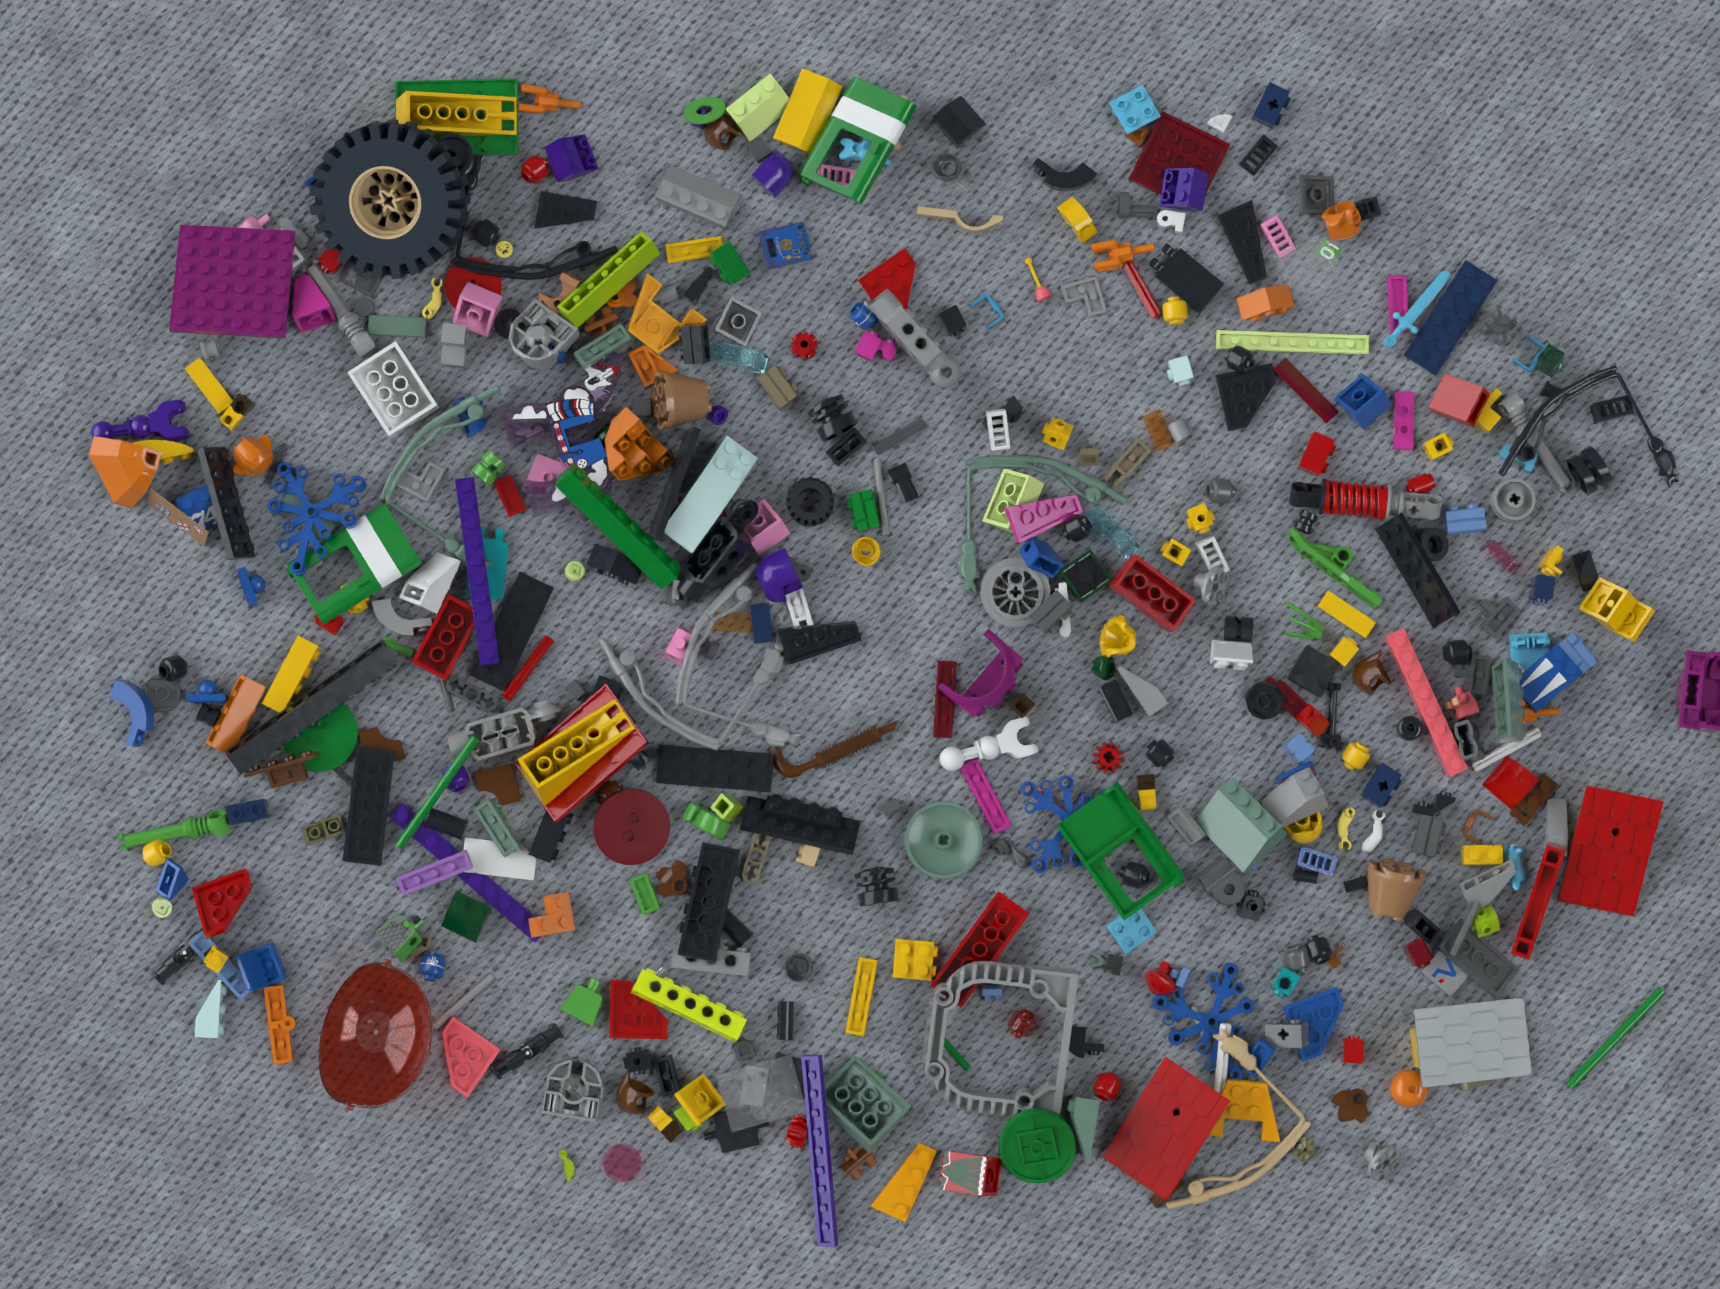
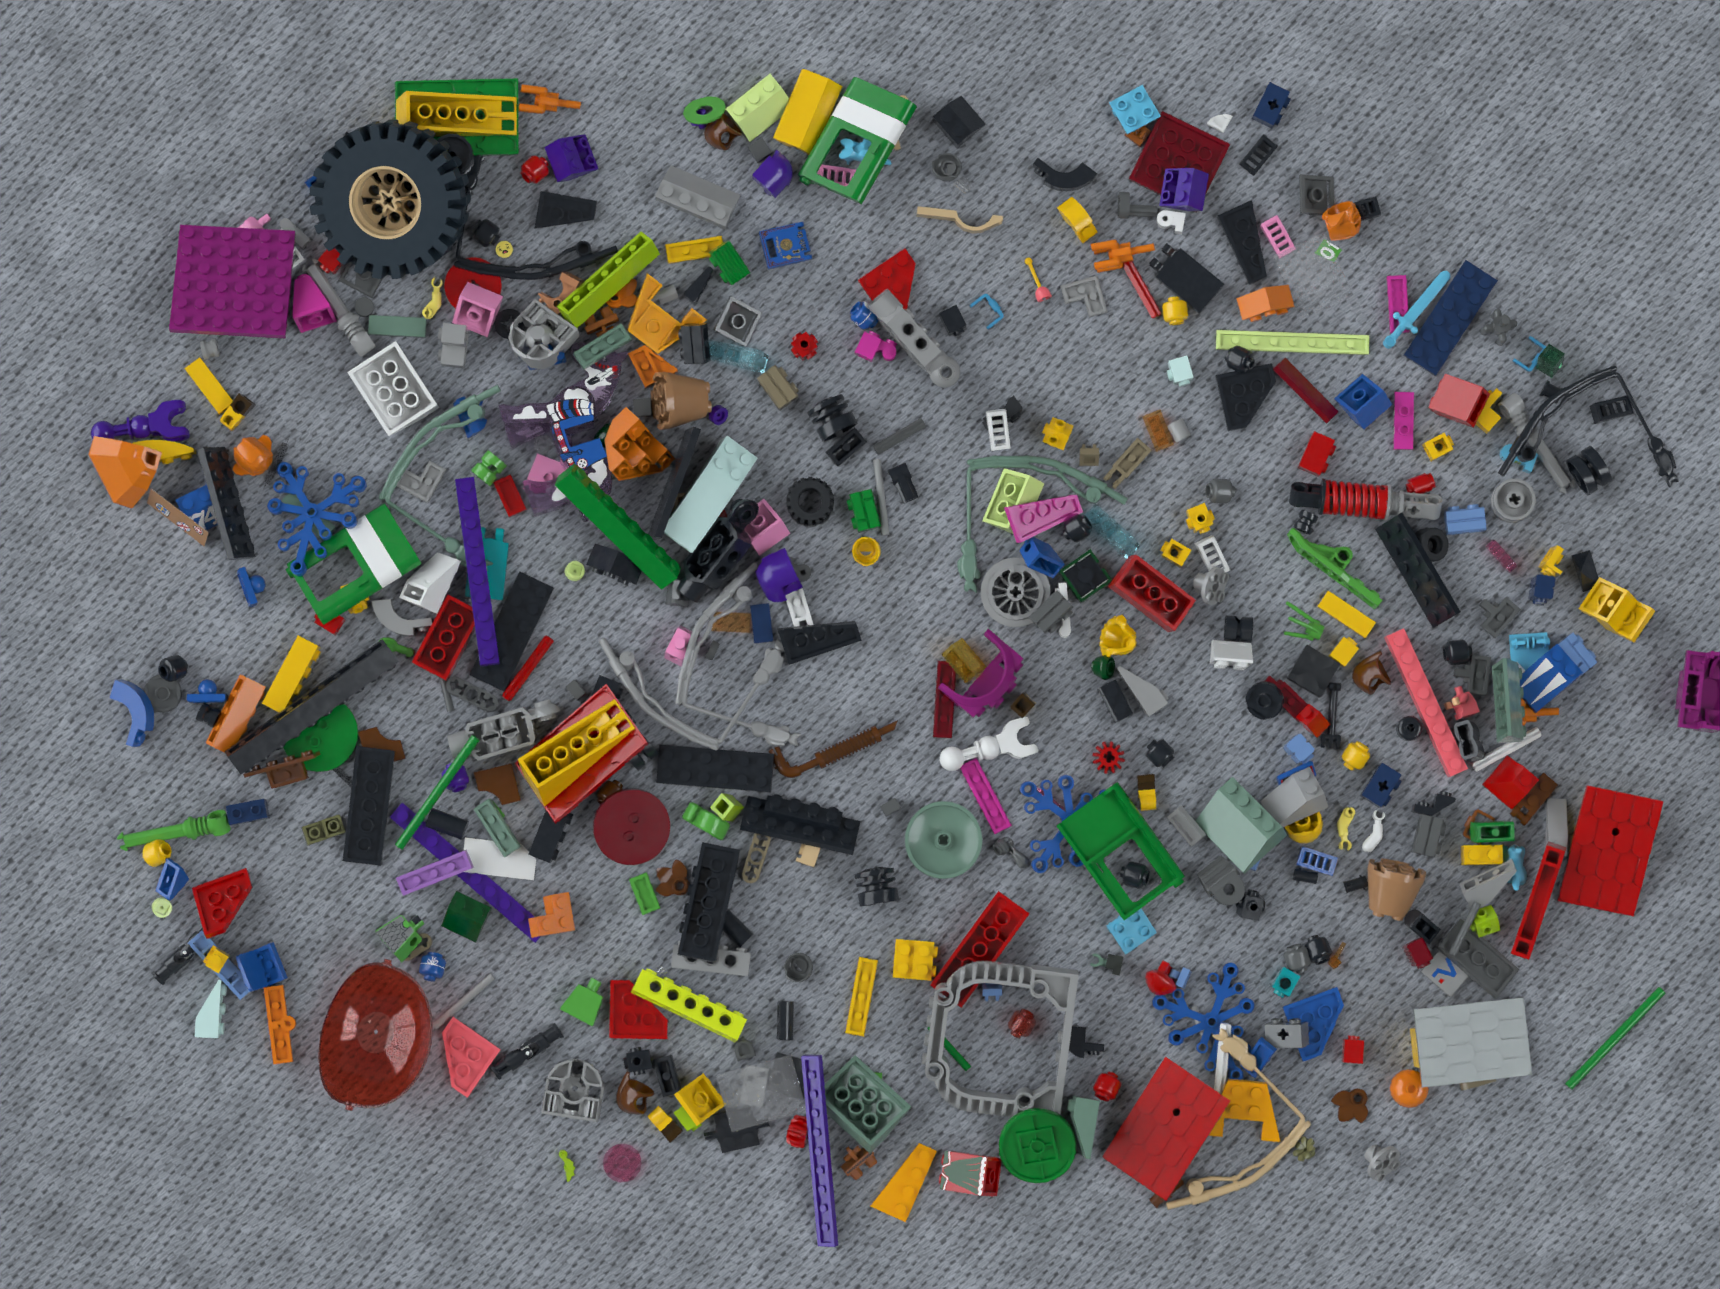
(964, 660): none -> clear yellow brick
(1492, 831): none -> green brick

